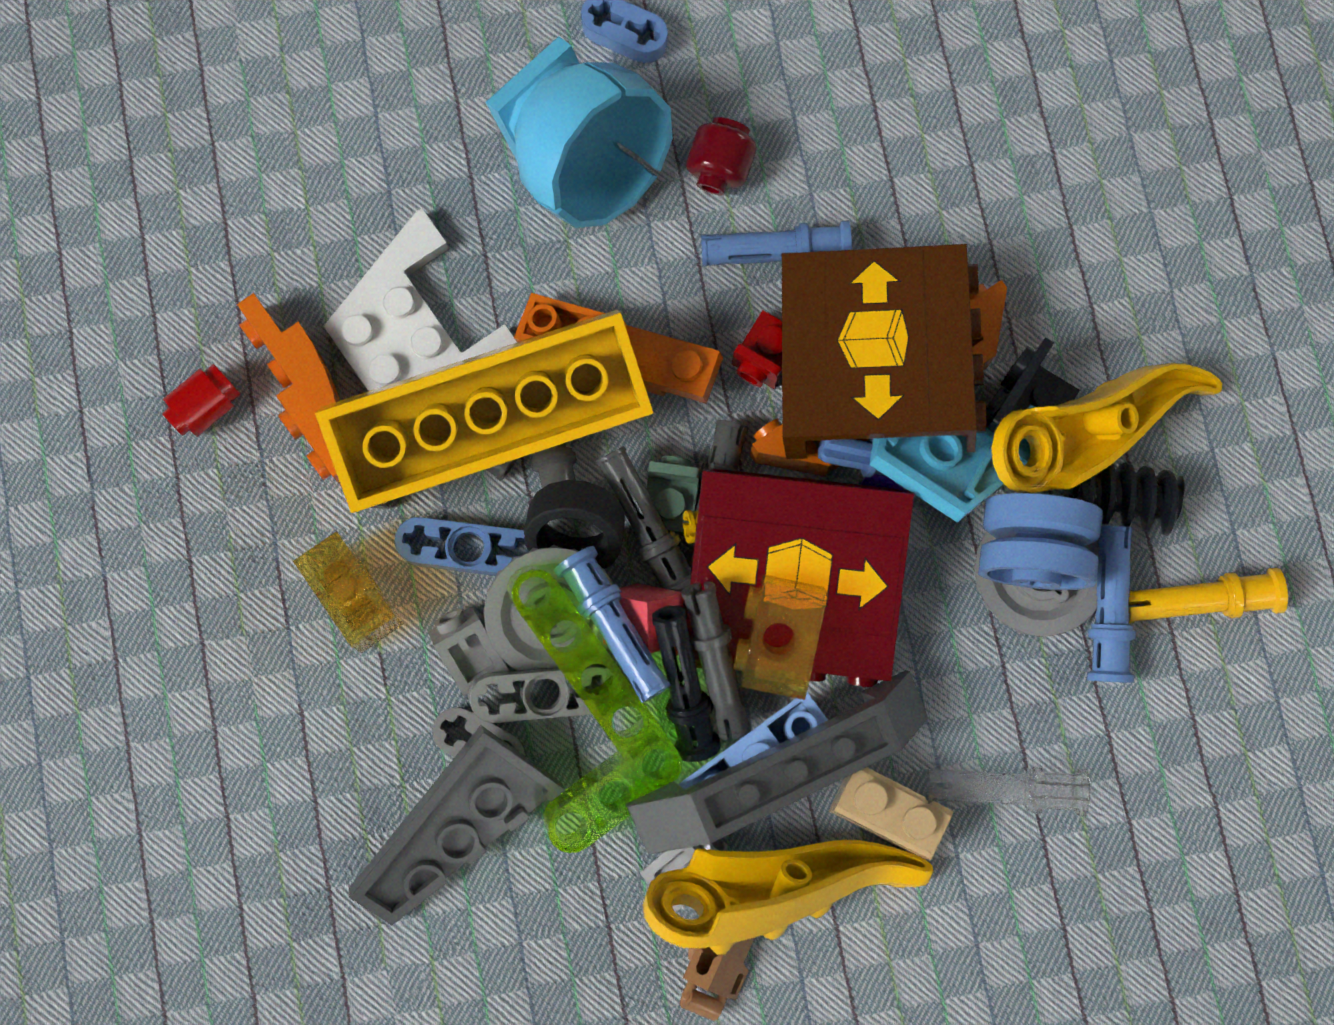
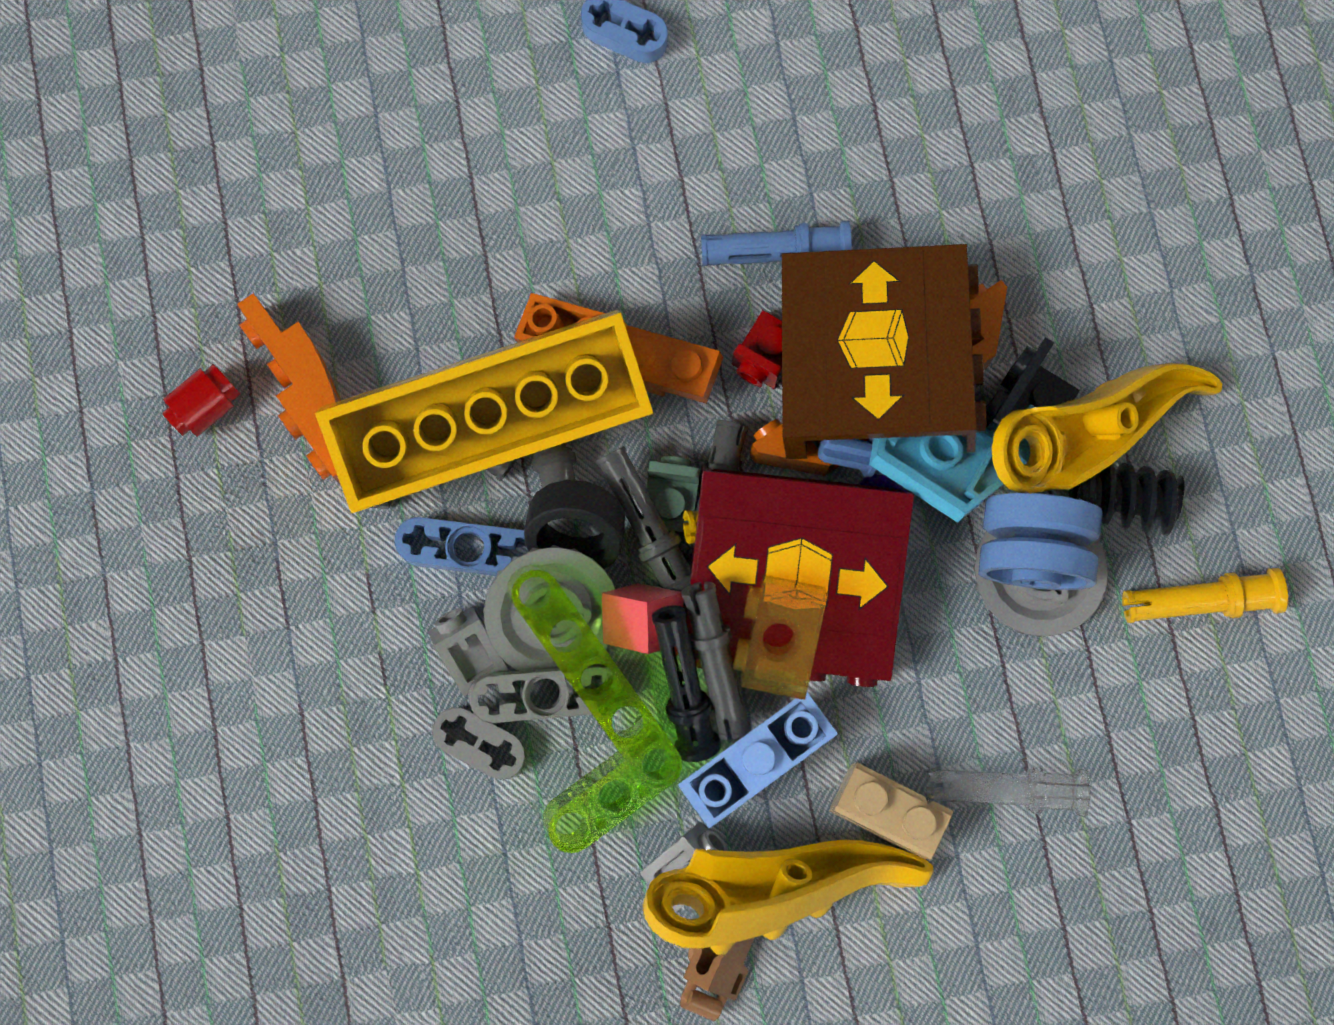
(348, 592): clear yellow brick -> none
(386, 323): white wing -> none
(463, 812): dark grey wing -> none
(566, 131): medium azure plate -> none
(601, 603): medium blue pin -> none
(721, 155): dark red head -> none
(783, 774): dark grey slope -> none
(1112, 629): medium blue pin -> none

